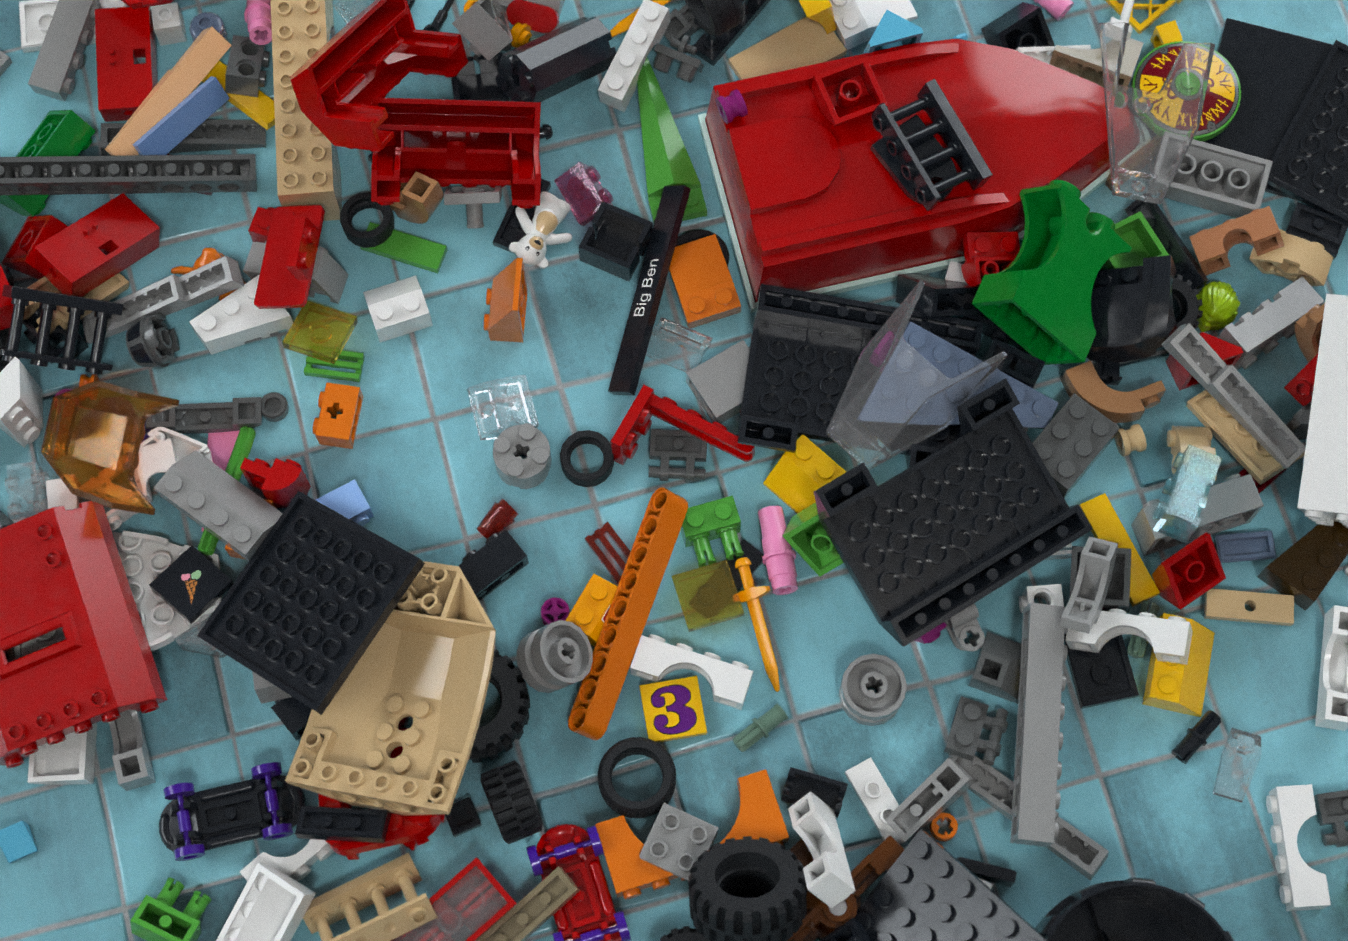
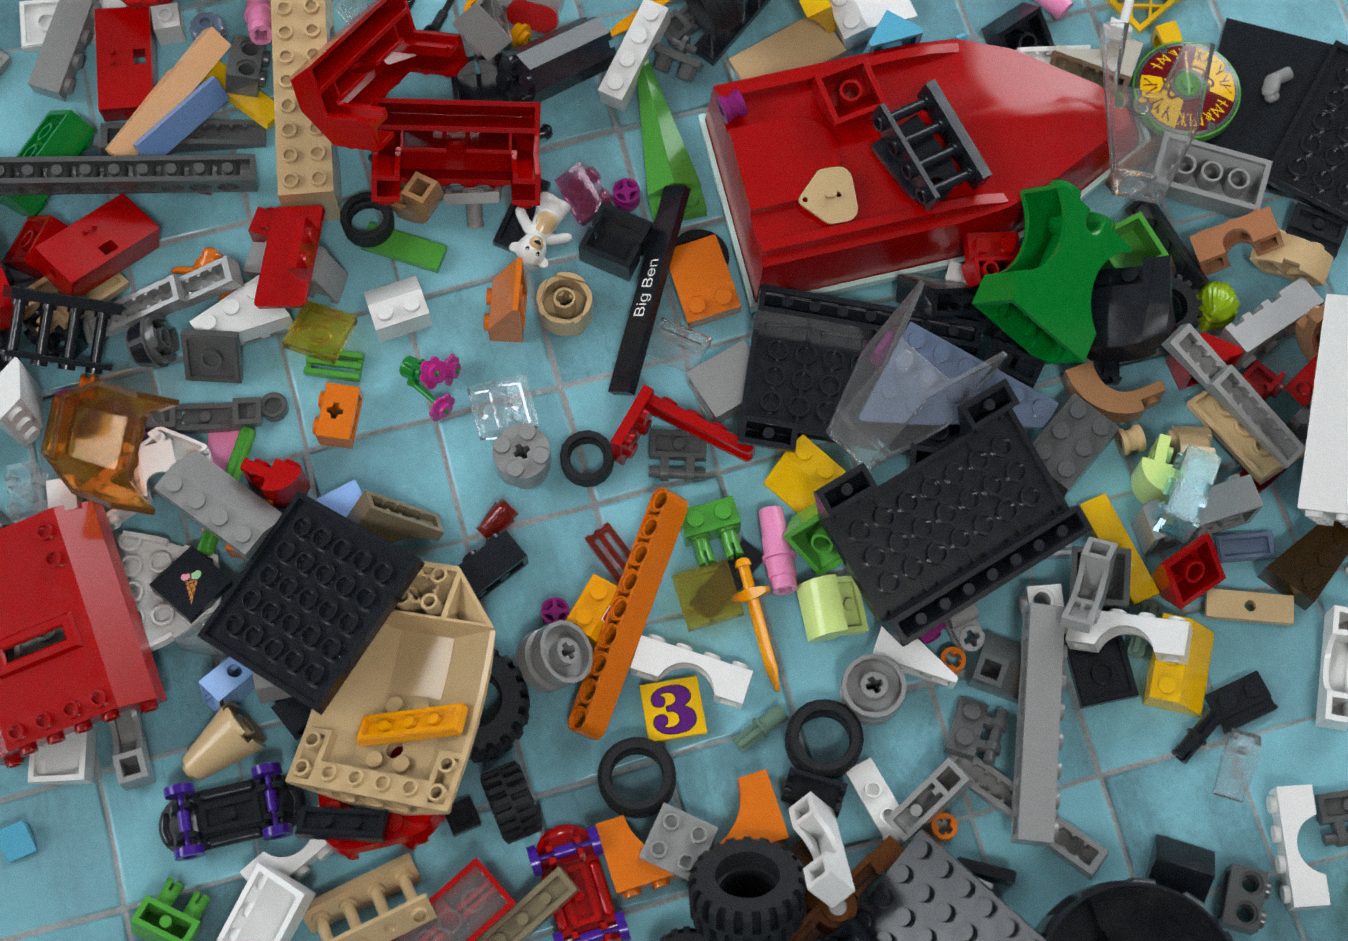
(212, 355): none -> dark grey tile
(223, 743): none -> tan cone
(226, 683): none -> light blue torso
(395, 519): none -> dark tan arch
(412, 724): none -> light orange tile
(431, 373): none -> dark pink plant
(551, 300): none -> tan brick
(626, 187): none -> magenta wheel
(822, 196): none -> tan piece
(831, 607): none -> yellowish green brick
(837, 712): none -> black tyre
(915, 660): none -> white slope
(954, 651): none -> orange bush
(1152, 472): none -> yellowish green brick
(1181, 866): none -> black slope
(1235, 896): none -> dark grey brick
(1241, 701): none -> black plate
(1264, 380): none -> red bracket
(1273, 81): none -> light grey arm

